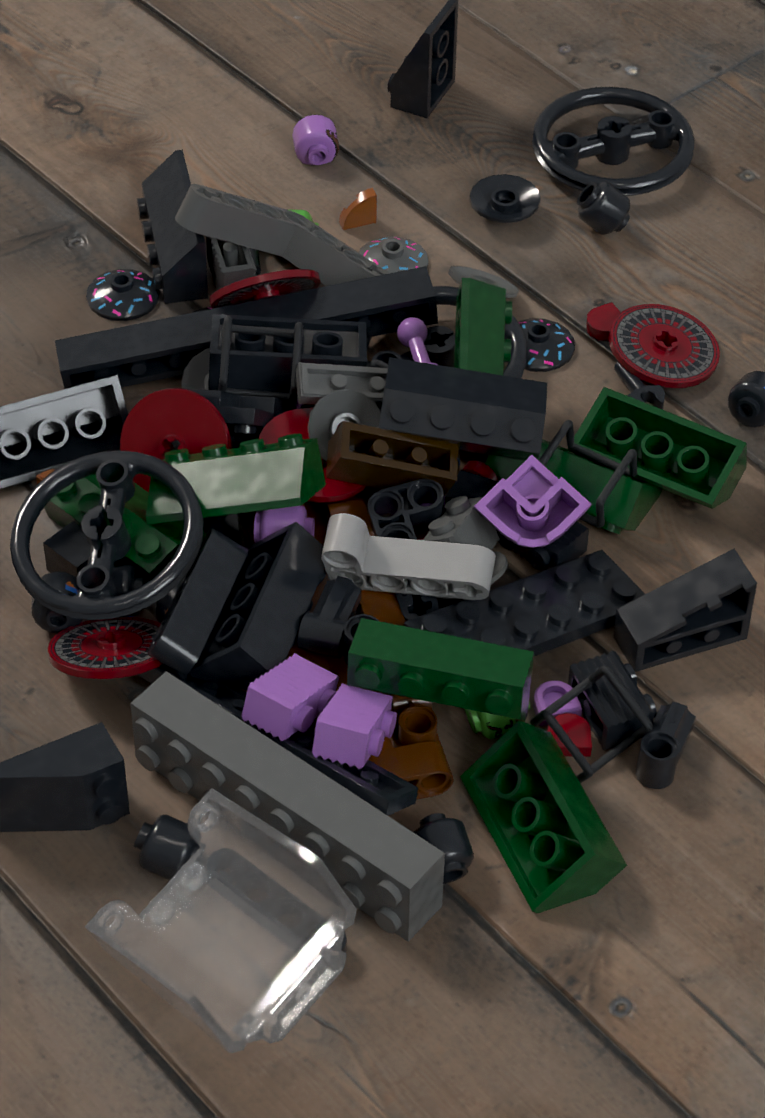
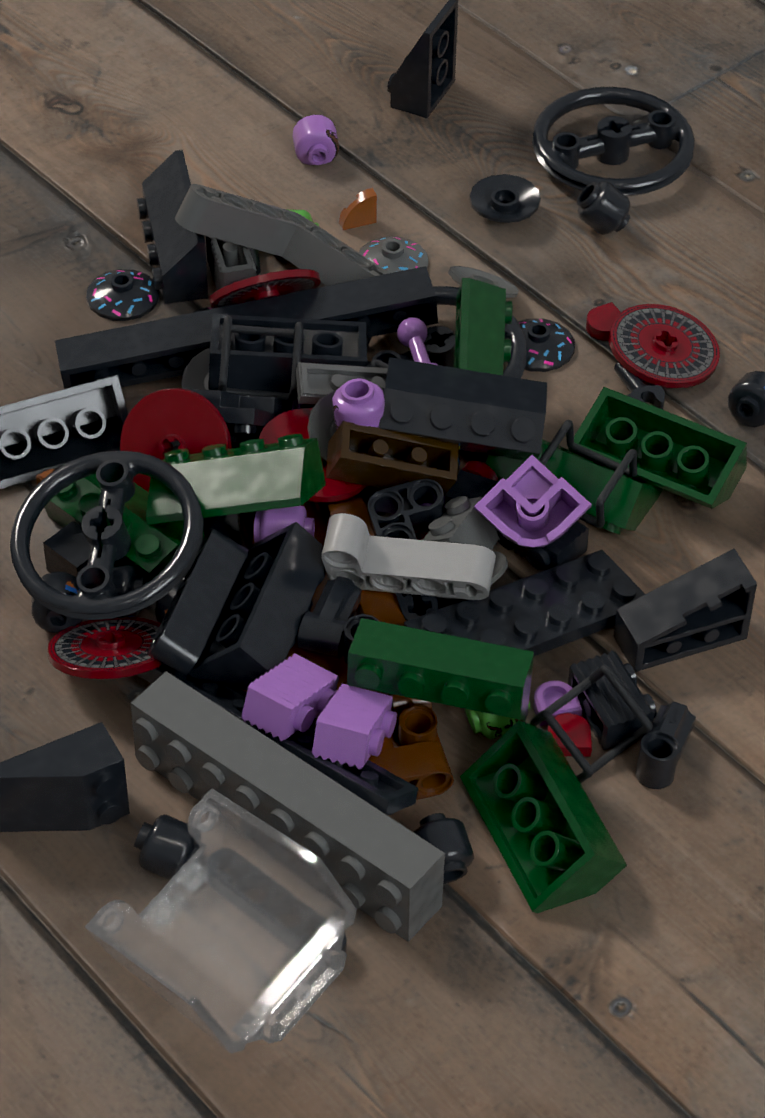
(358, 403): none -> medium lavender head

